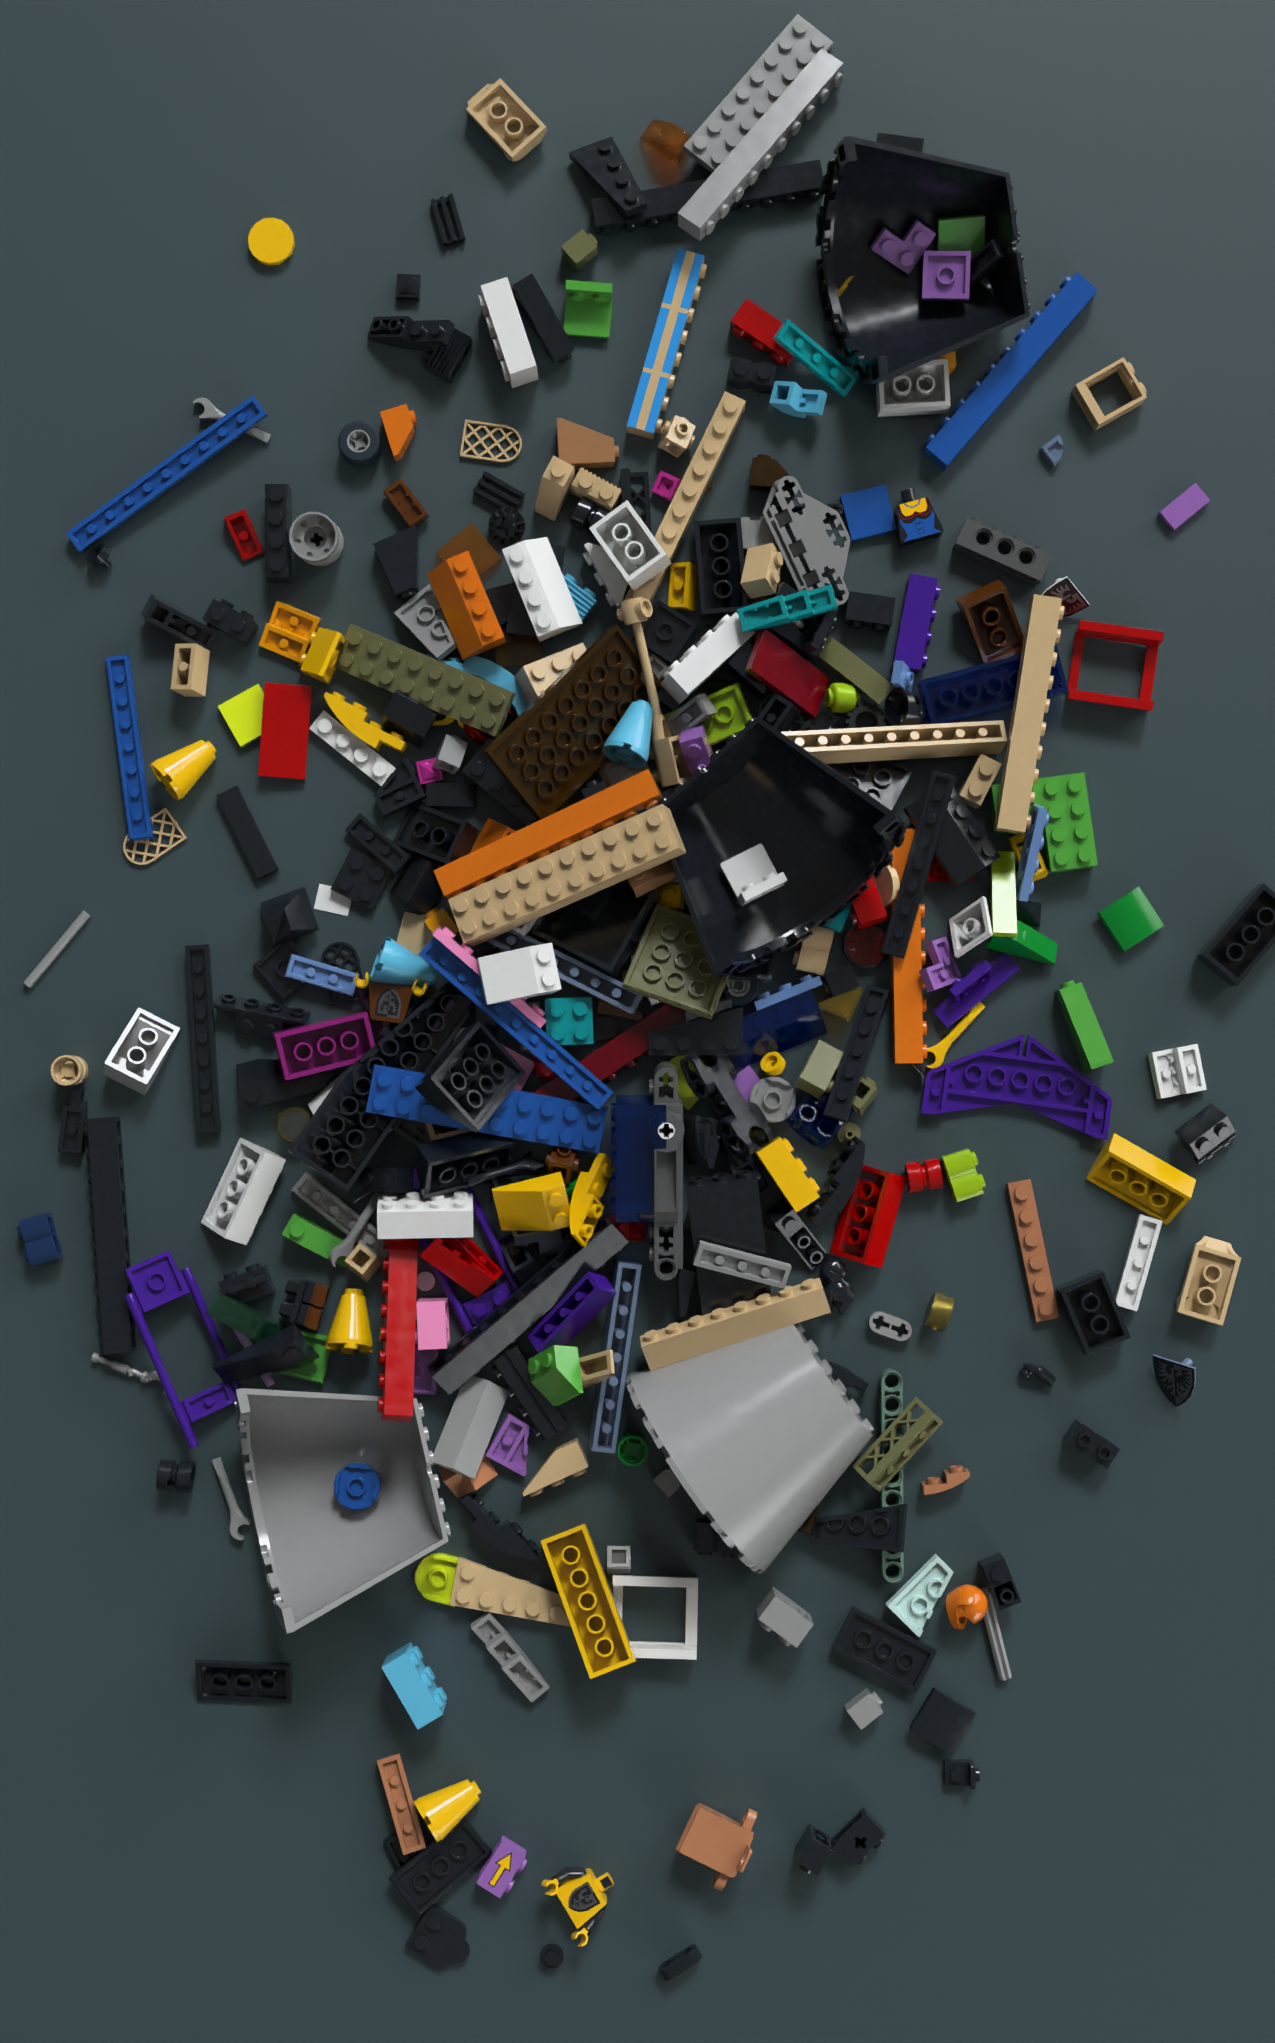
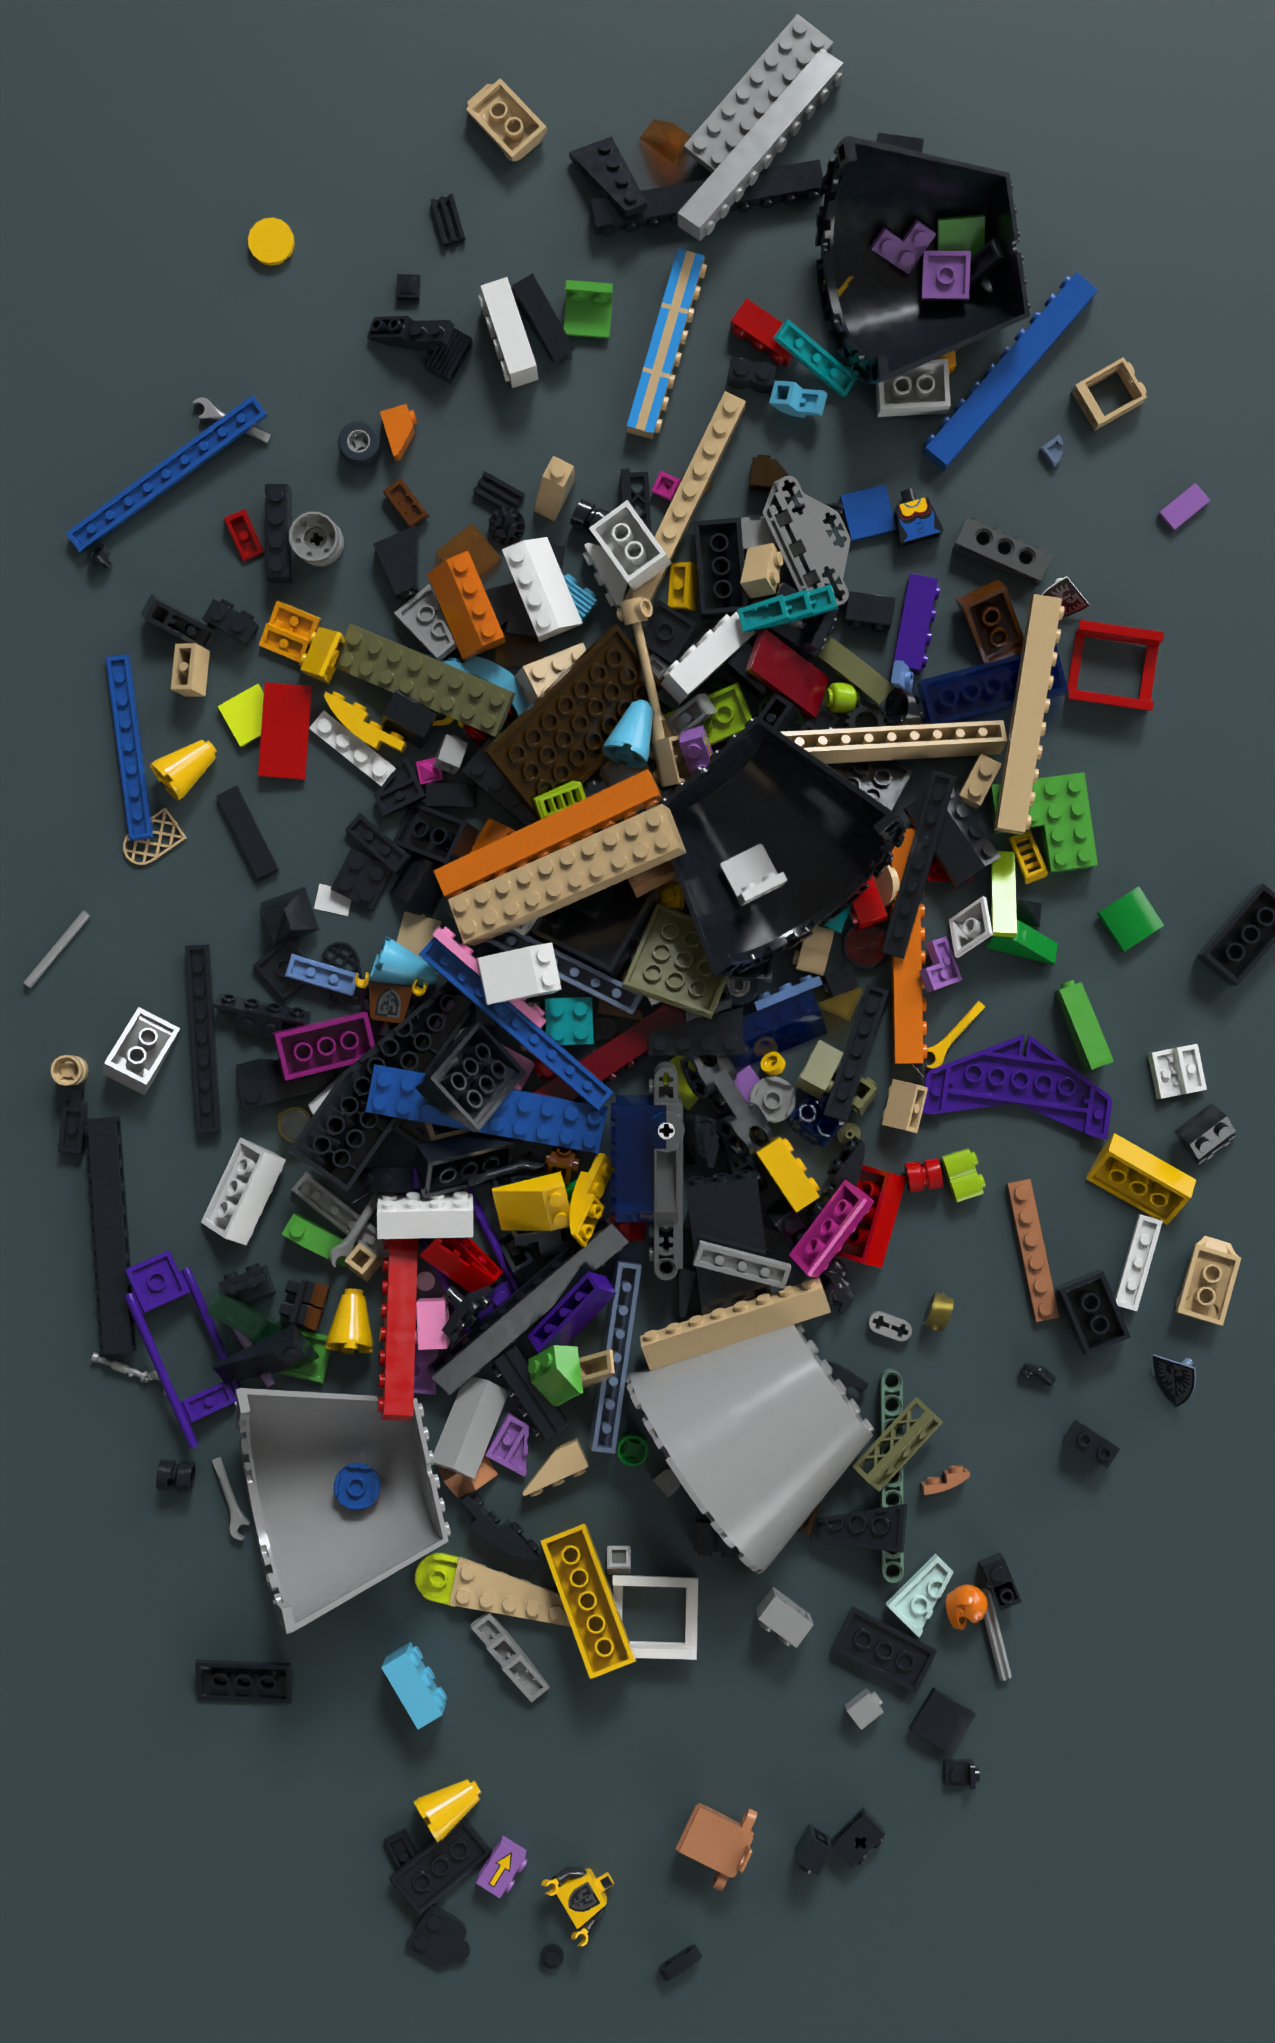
(40, 1239): dark blue brick -> none
(401, 1803): nougat plate -> none
(440, 918): light orange brick -> none
(466, 1308): none -> black plate
(487, 449): tan window -> none
(573, 792): none -> lime slope
(580, 249): olive brick -> none
(585, 446): medium nougat slope -> none
(596, 490): tan brick -> none
(676, 435): tan brick -> none
(831, 1229): none -> dark pink slope
(904, 1105): none -> tan brick
(974, 988): dark purple bracket -> none
(1032, 844): medium blue plate -> none

